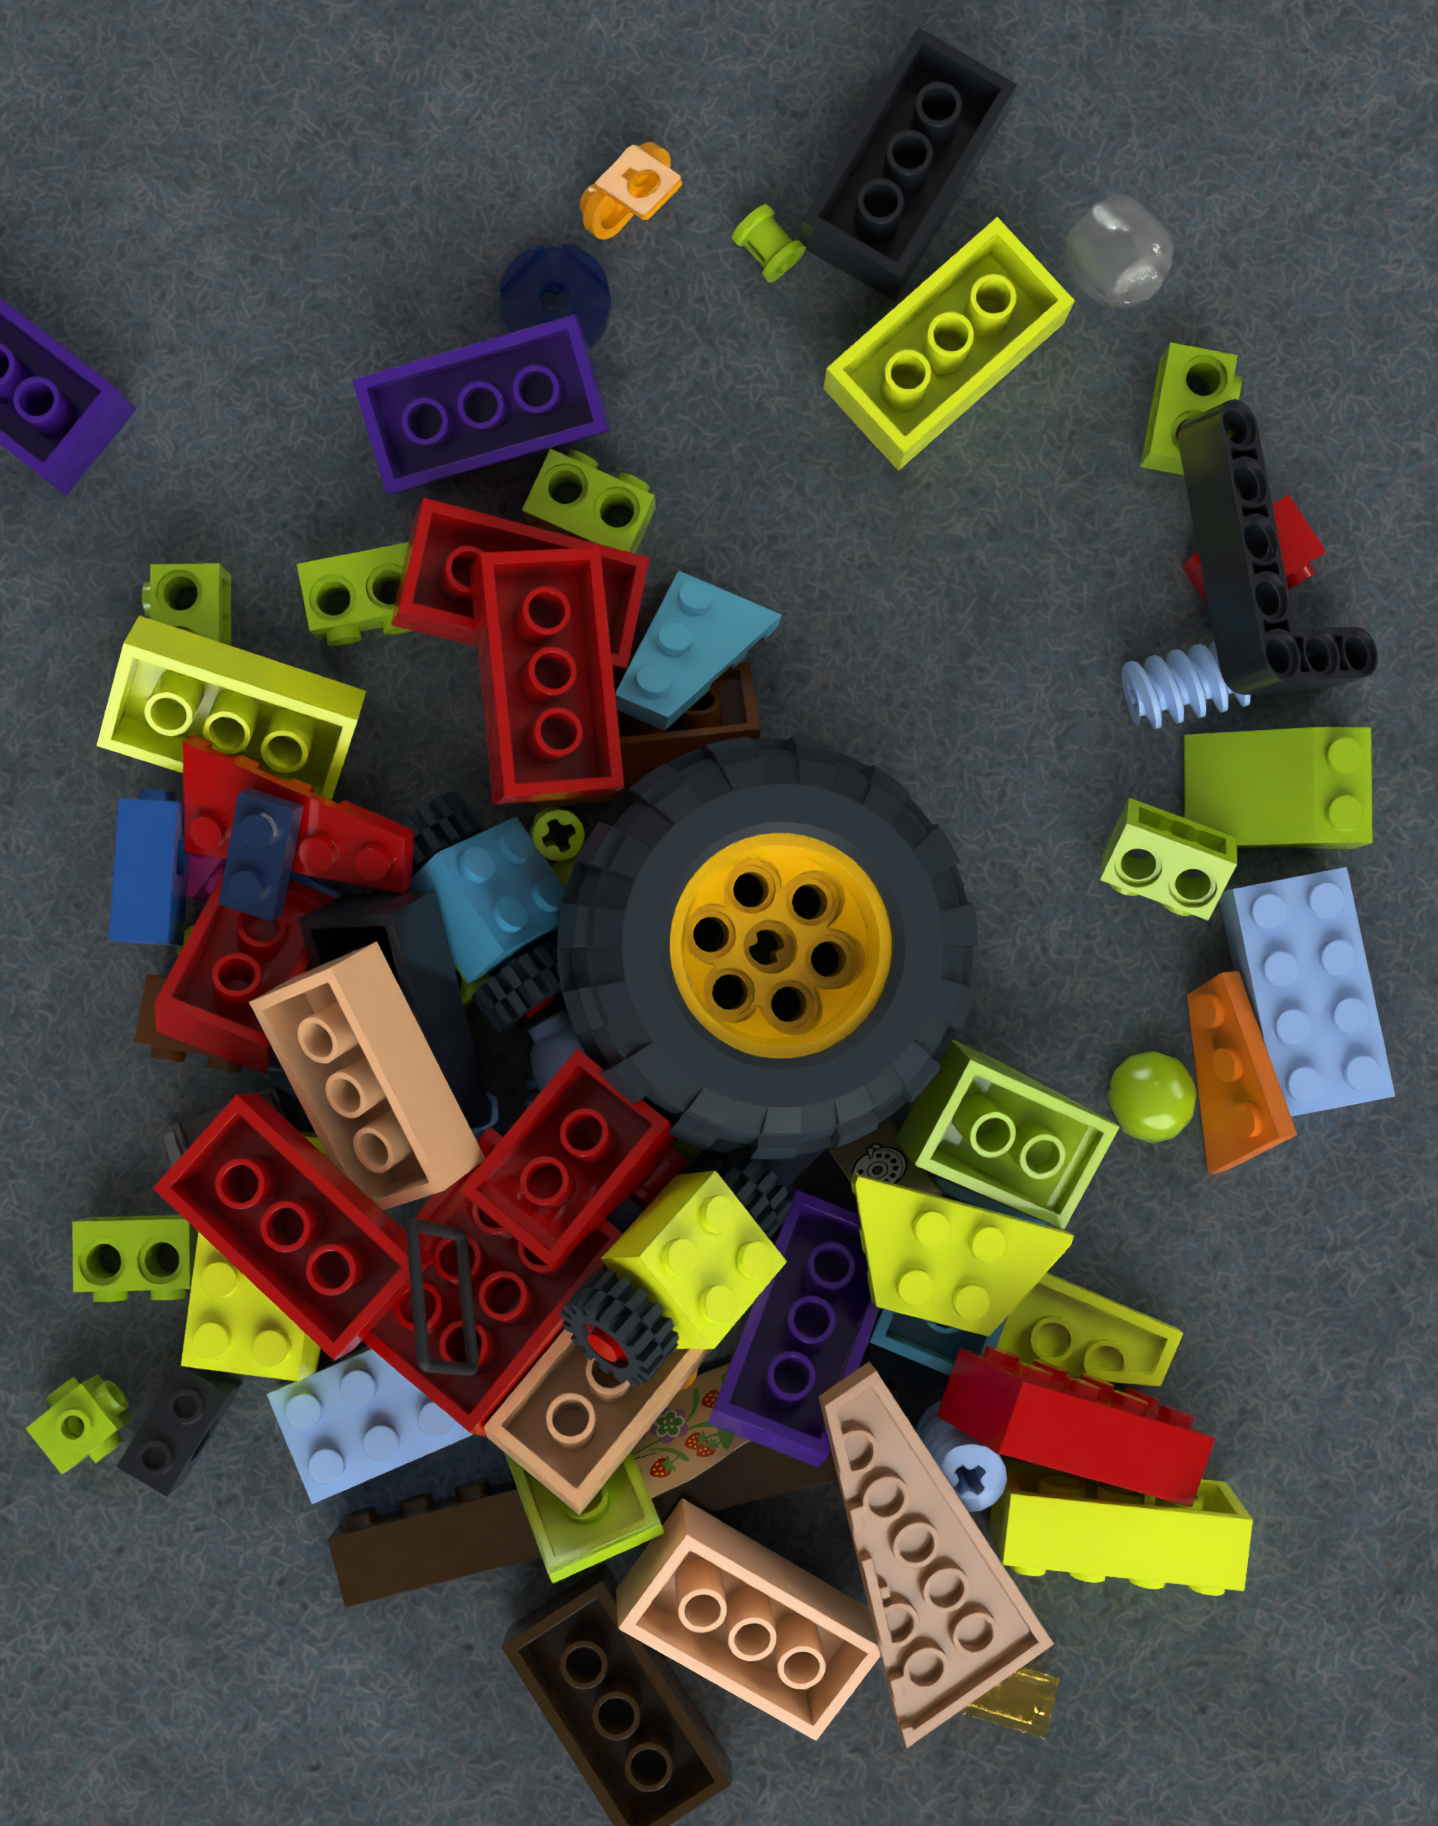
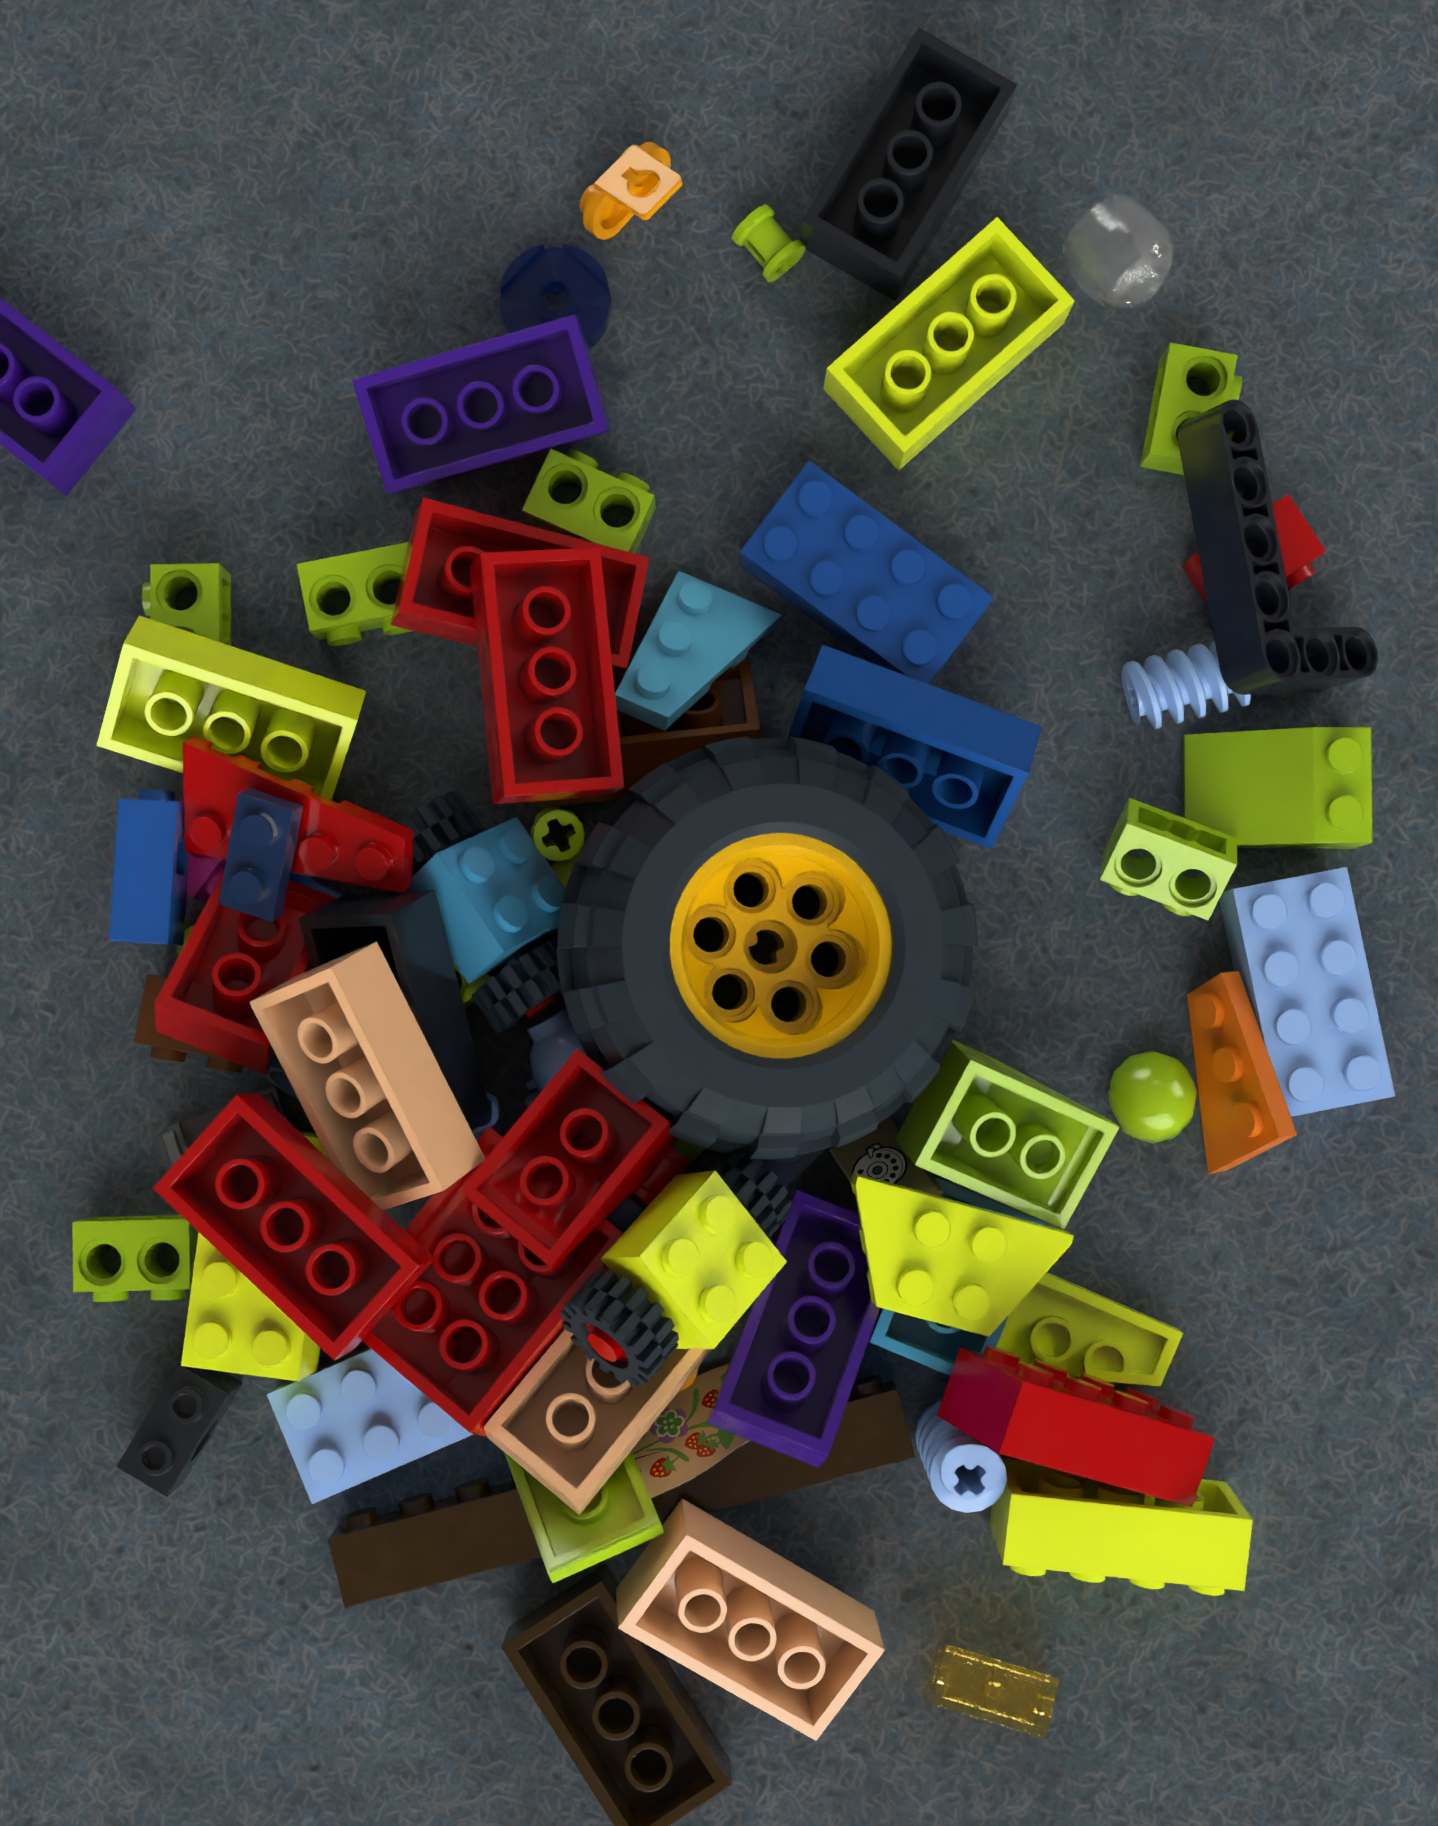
(81, 1422): lime brick -> none
(424, 1362): black piece -> none
(863, 577): none -> blue brick
(932, 1583): wing -> none
(947, 750): none -> blue brick

